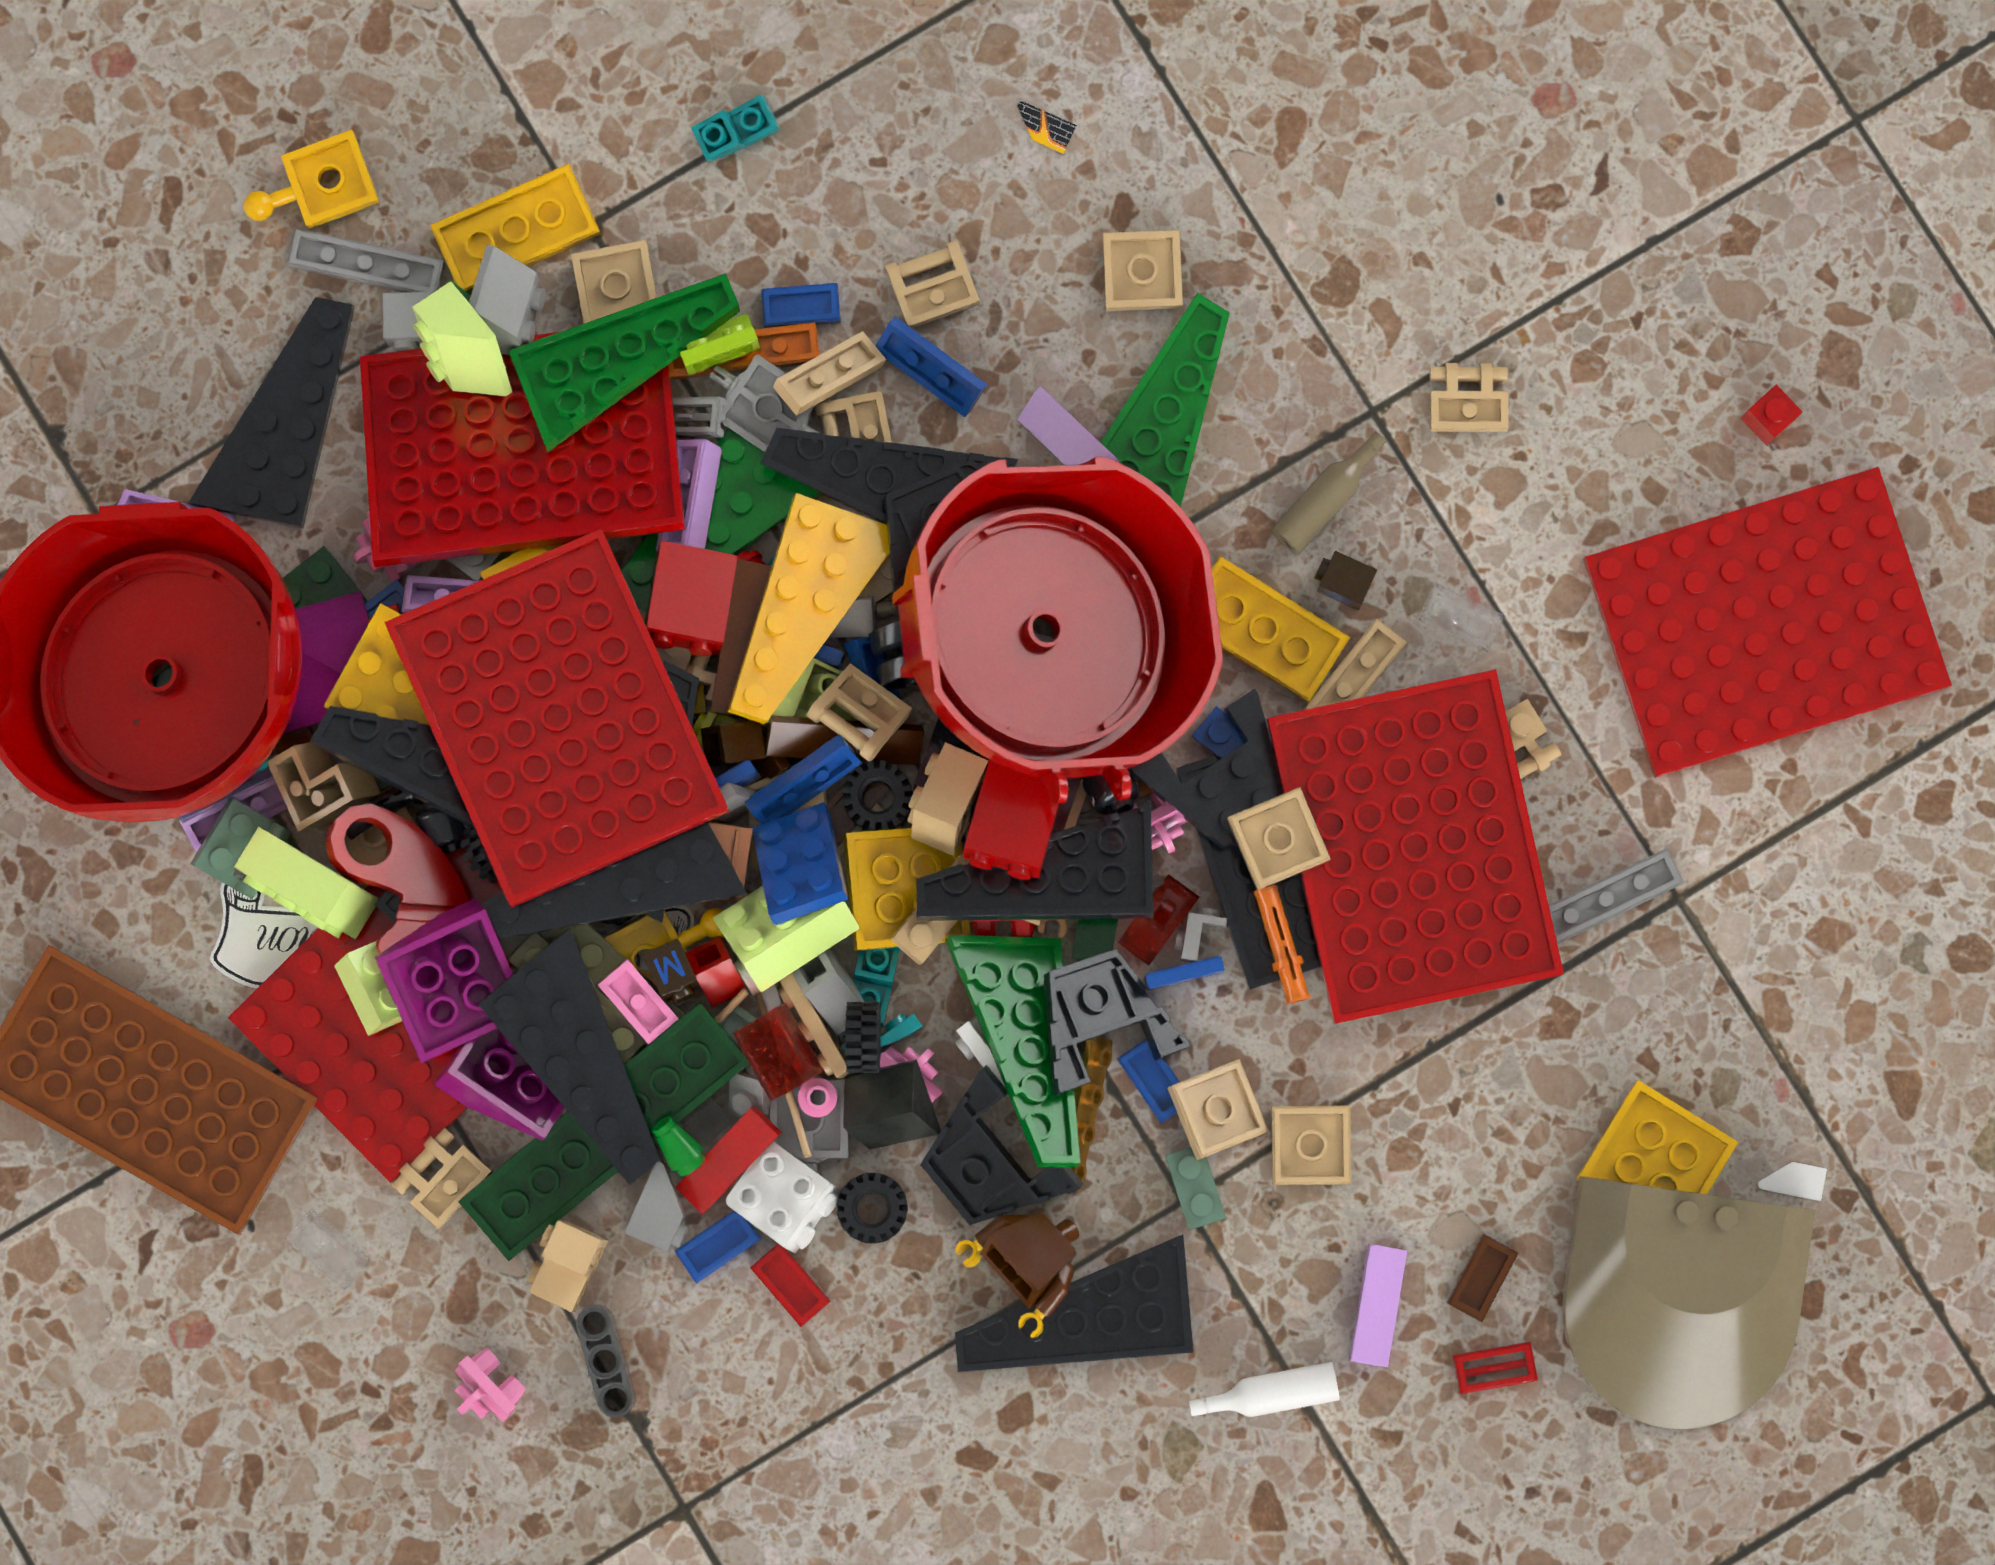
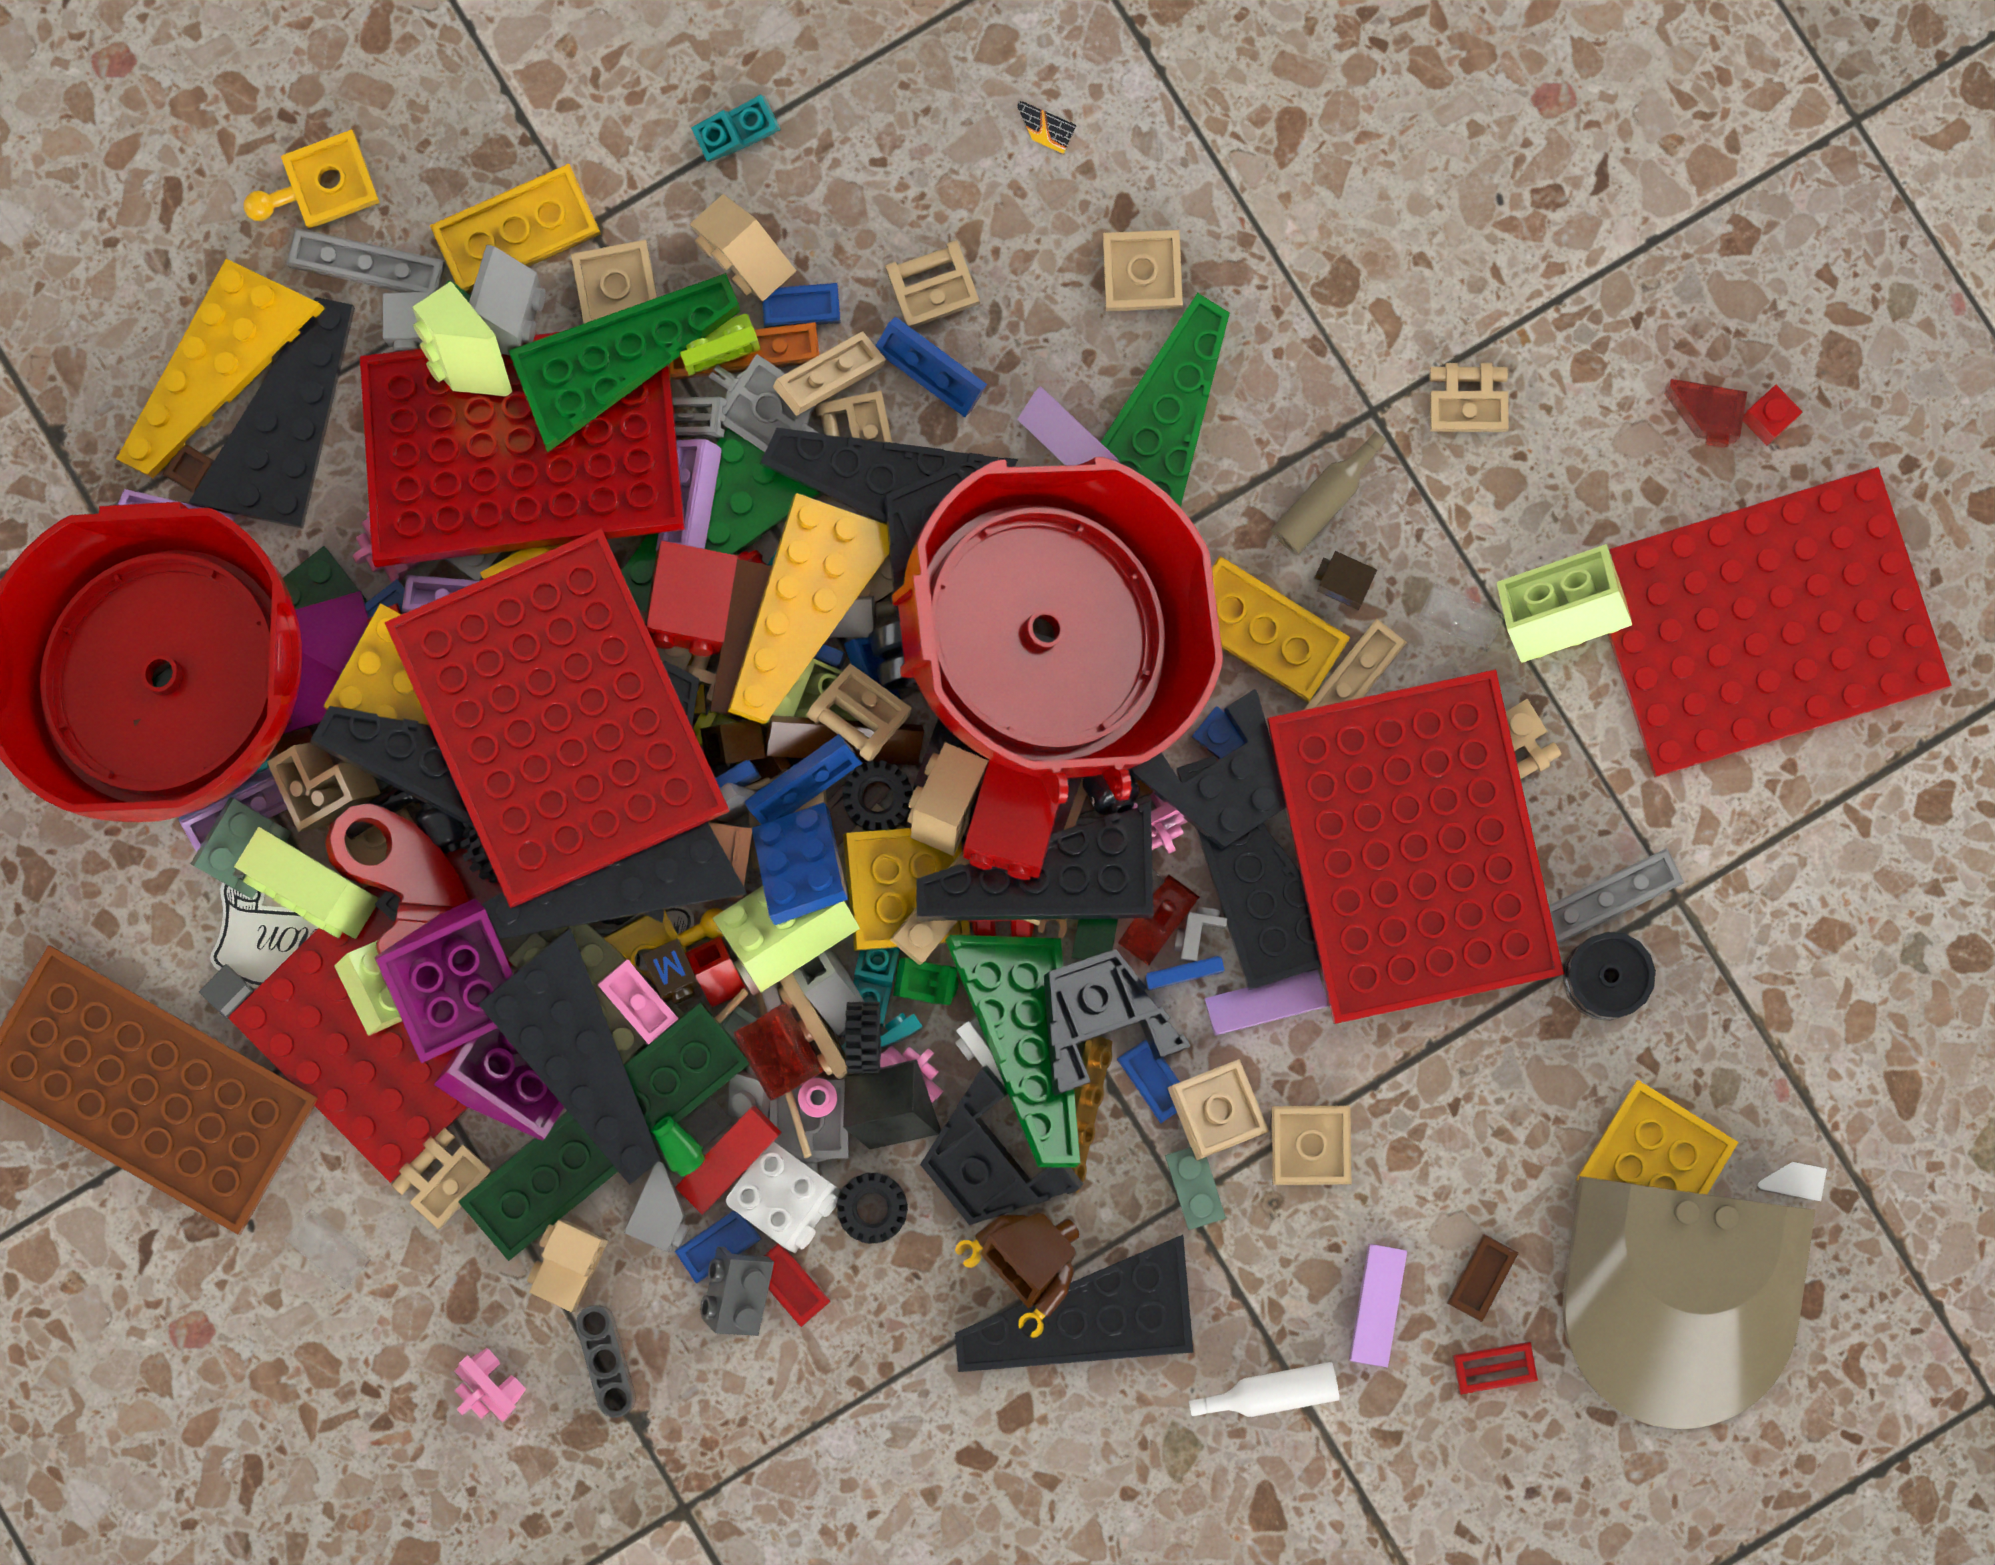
(188, 468): none -> reddish brown tile
(221, 352): none -> yellow wing
(226, 991): none -> dark grey tile
(736, 1292): none -> dark grey bracket
(743, 246): none -> tan brick
(926, 982): none -> green bracket
(1266, 1003): none -> lavender slope
(1278, 838): tan plate -> none
(1282, 945): orange pin -> none
(1563, 603): none -> yellowish green slope
(1586, 981): none -> black wheel
(1709, 410): none -> clear red slope

